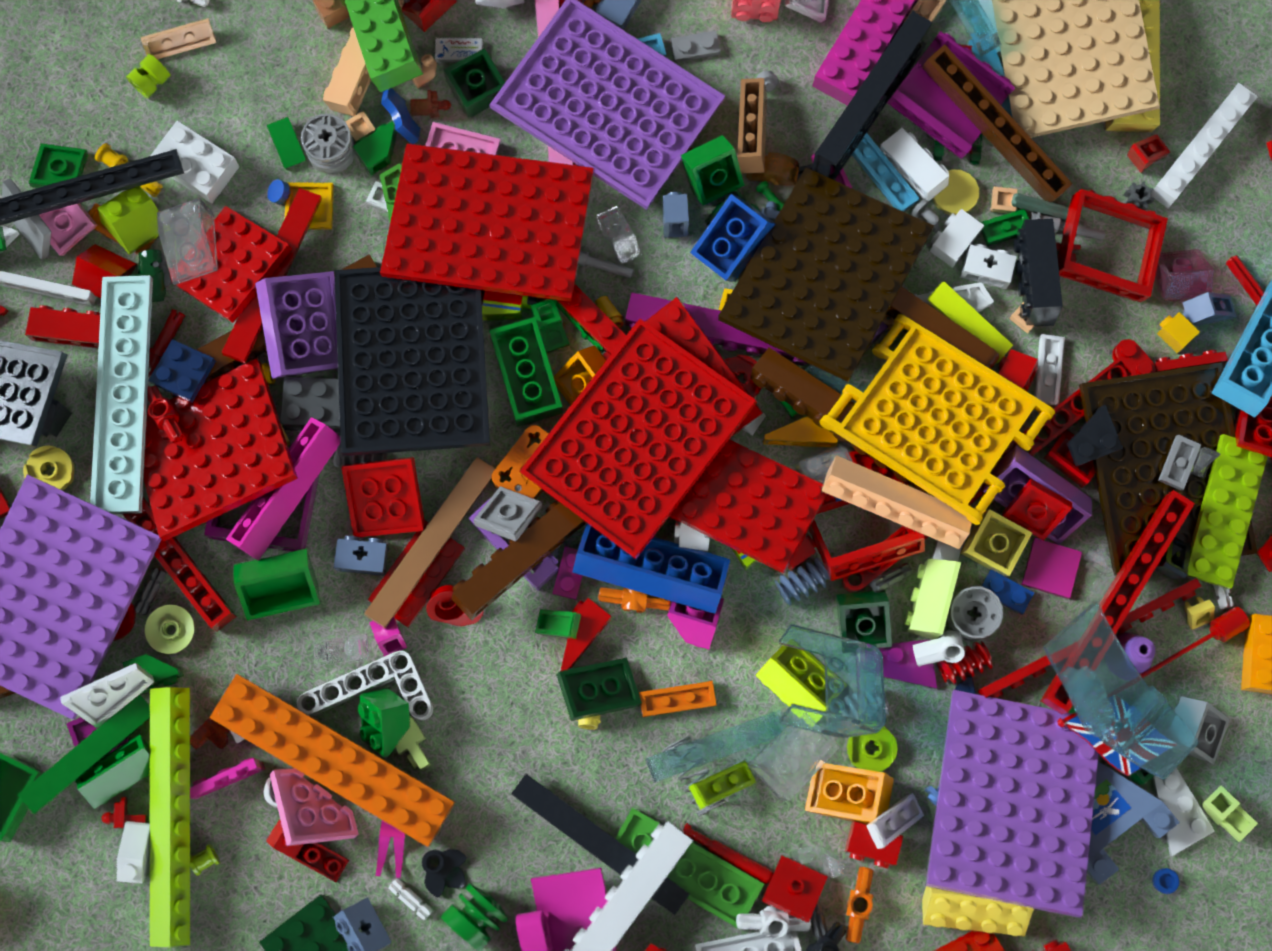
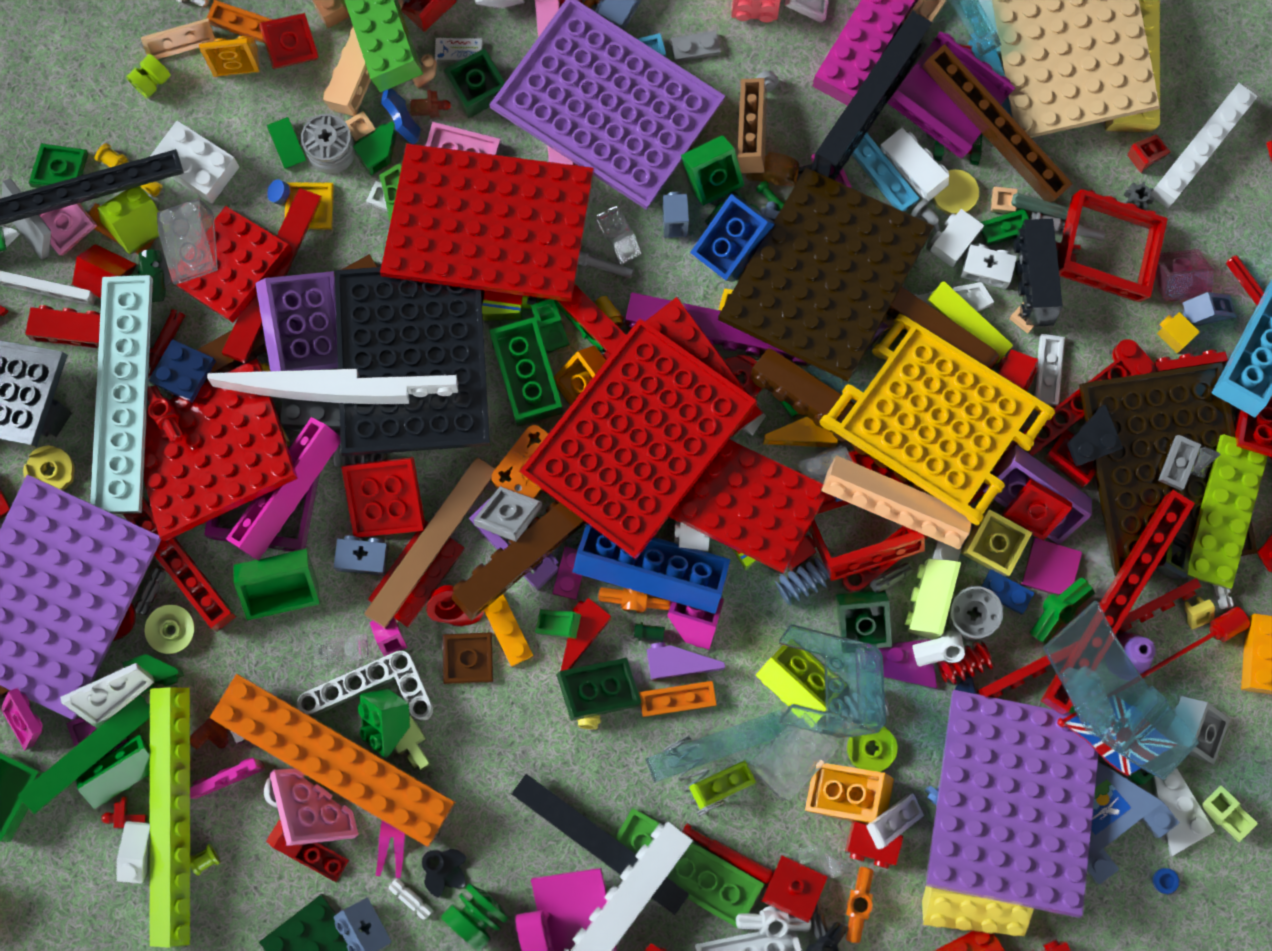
(21, 719): none -> dark pink plate
(231, 56): none -> light orange slope
(236, 20): none -> orange plate
(288, 41): none -> red plate
(335, 385): none -> white slope
(467, 658): none -> reddish brown tile
(508, 631): none -> light orange plate
(648, 632): none -> dark green pin
(676, 662): none -> medium lavender slope
(1061, 609): none -> green piece

